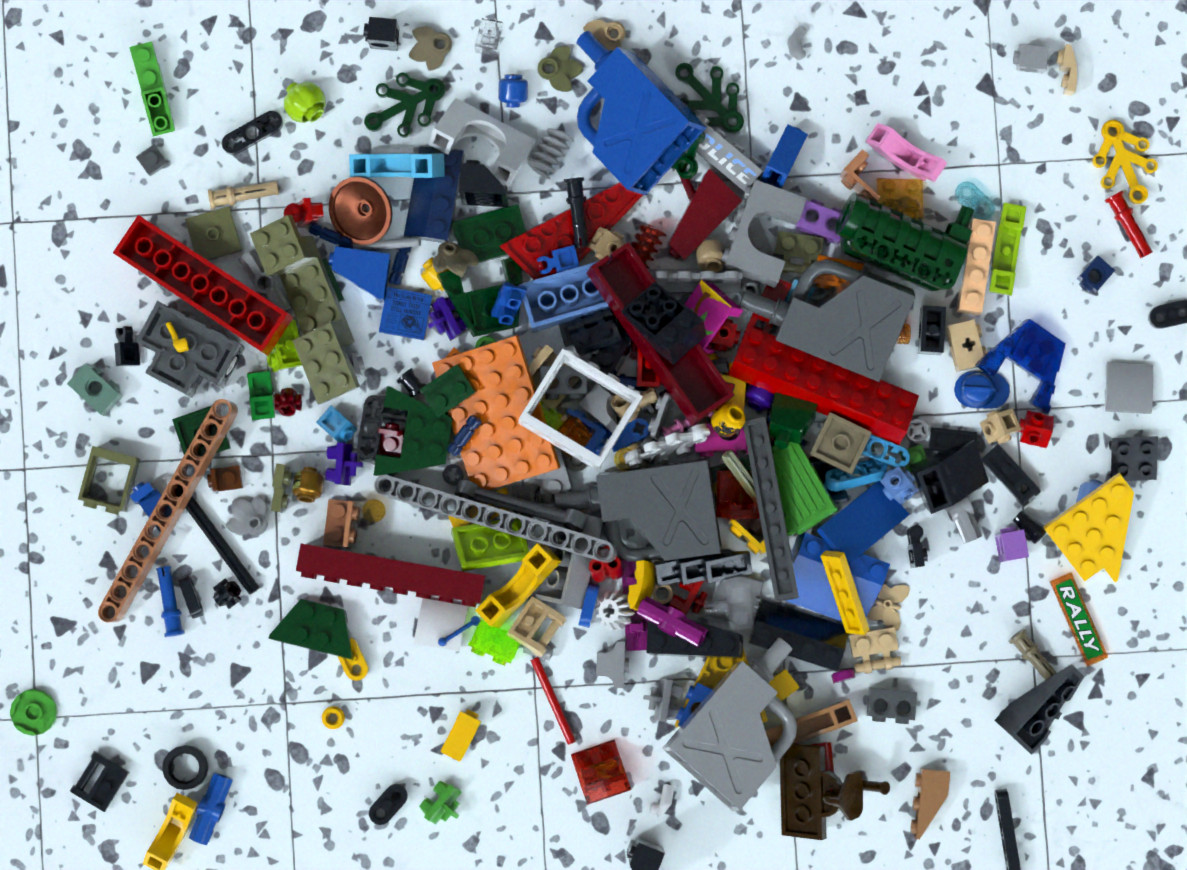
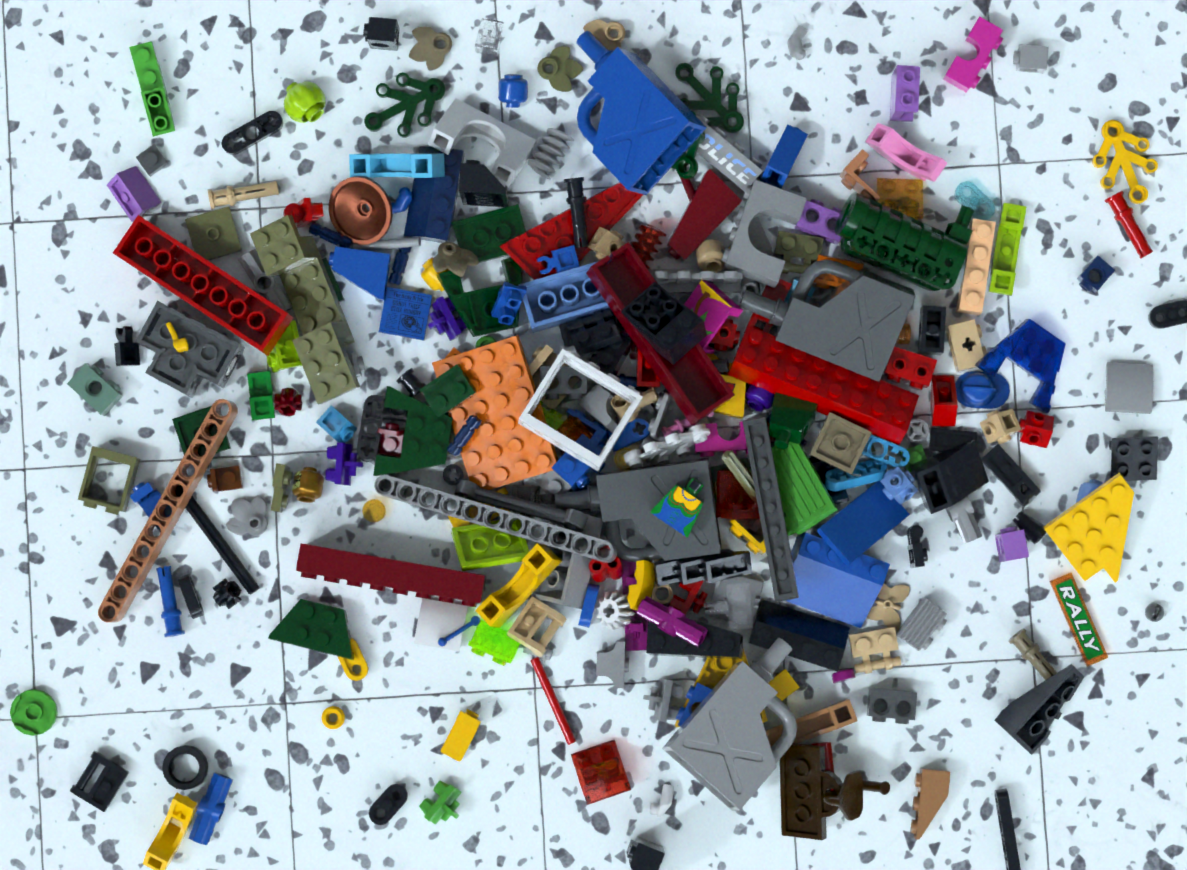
(133, 192): none -> medium lavender panel
(340, 523): nougat bracket -> none
(402, 201): none -> blue arm
(573, 470): none -> blue bracket
(680, 507): none -> torso
(728, 420): yellow head -> none
(845, 592): yellow plate -> none
(904, 93): none -> medium lavender panel
(910, 368): none -> red brick
(921, 624): none -> light grey brick
(943, 400): none -> red slope
(984, 38): none -> dark pink arch
(1068, 64): tan slope -> none
(1150, 609): none -> dark grey hinge

